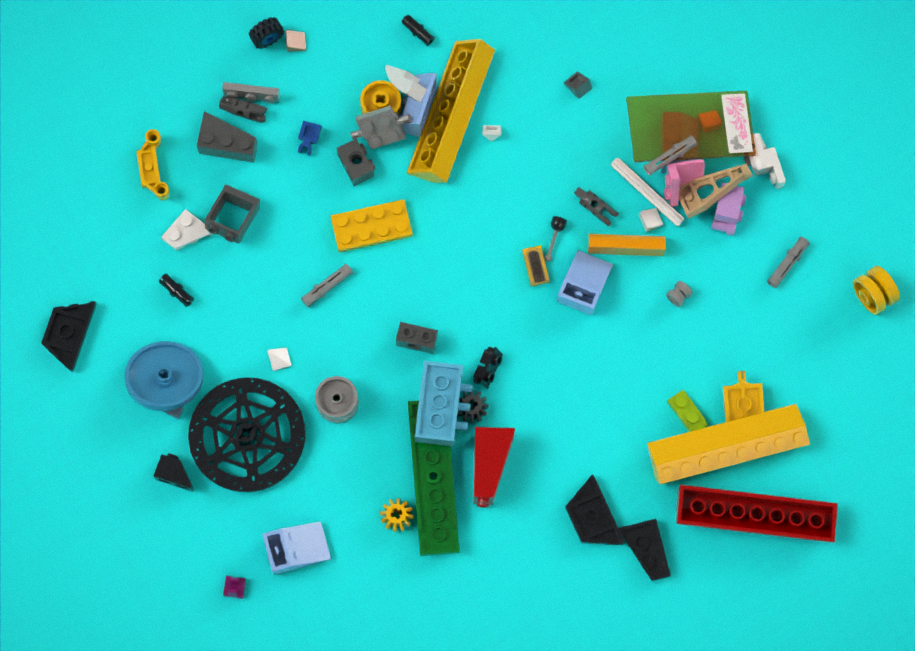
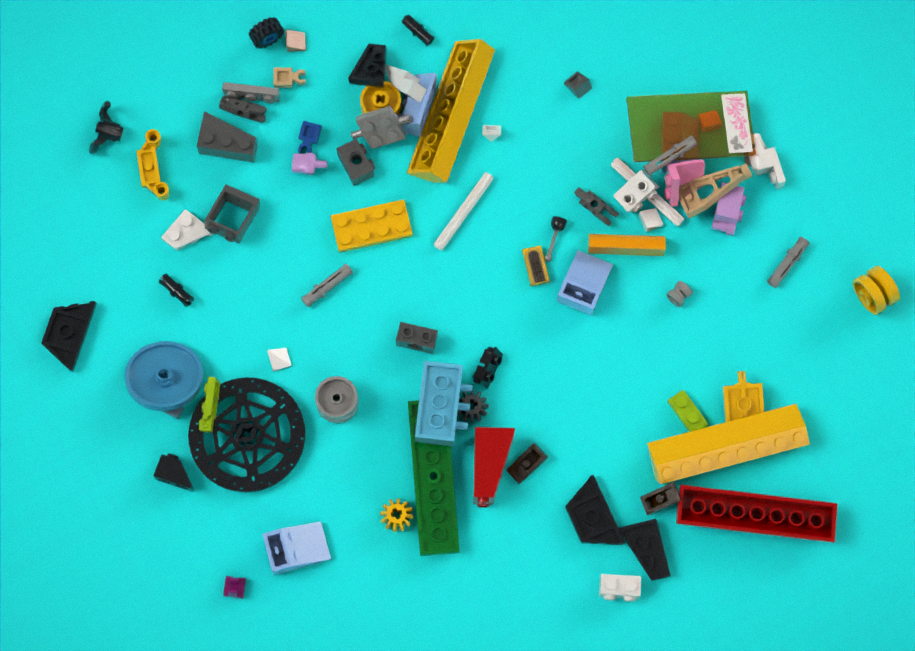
(106, 129): none -> black piece
(209, 406): none -> lime hinge
(286, 77): none -> tan plate
(306, 163): none -> lavender piece
(370, 67): none -> black wing
(463, 211): none -> white axle
(527, 463): none -> dark brown slope
(619, 586): none -> white brick
(636, 191): none -> white brick
(660, 499): none -> dark brown slope

